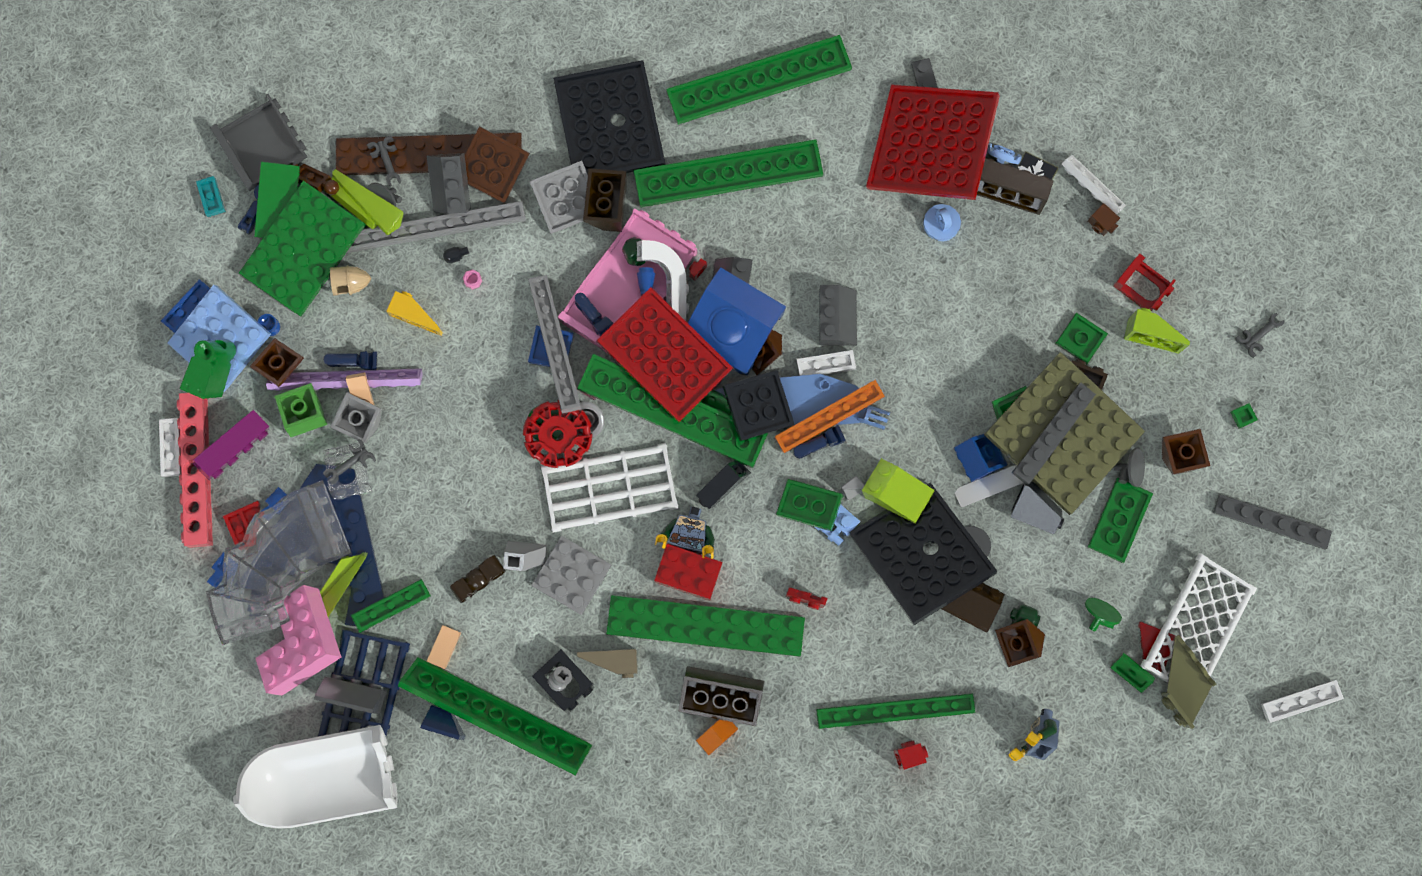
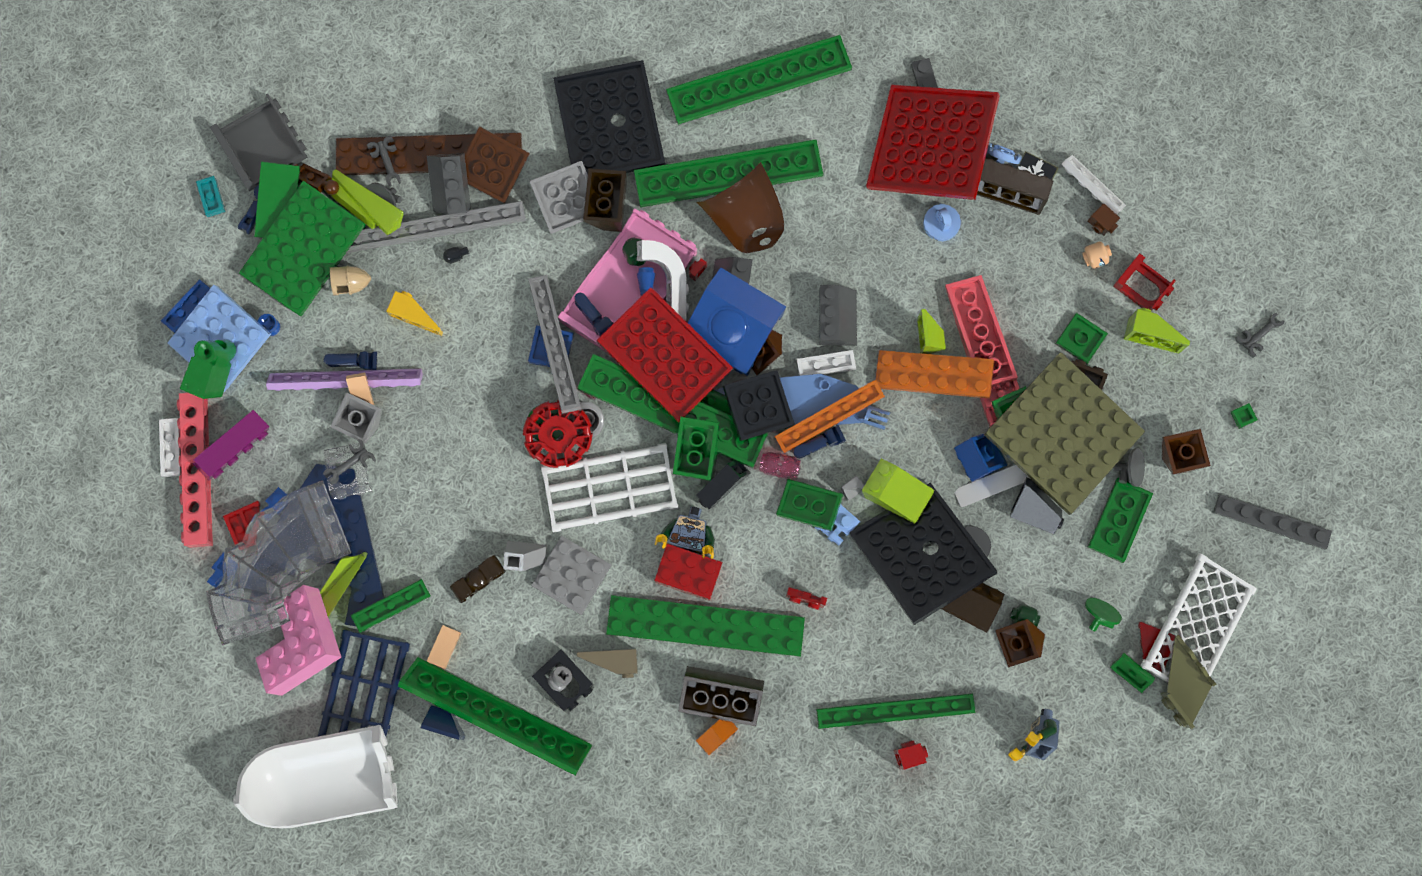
(276, 362): reddish brown slope -> none
(300, 410): bright green slope -> none
(351, 694): dark grey slope -> none
(472, 279): bright pink tile -> none
(696, 448): none -> green slope
(745, 208): none -> reddish brown piece
(789, 468): none -> clear pink piece
(930, 334): none -> lime slope
(934, 374): none -> orange plate
(982, 336): none -> coral slope
(1053, 433): dark grey plate -> none
(1096, 255): none -> light nougat head
(1302, 701): white plate -> none

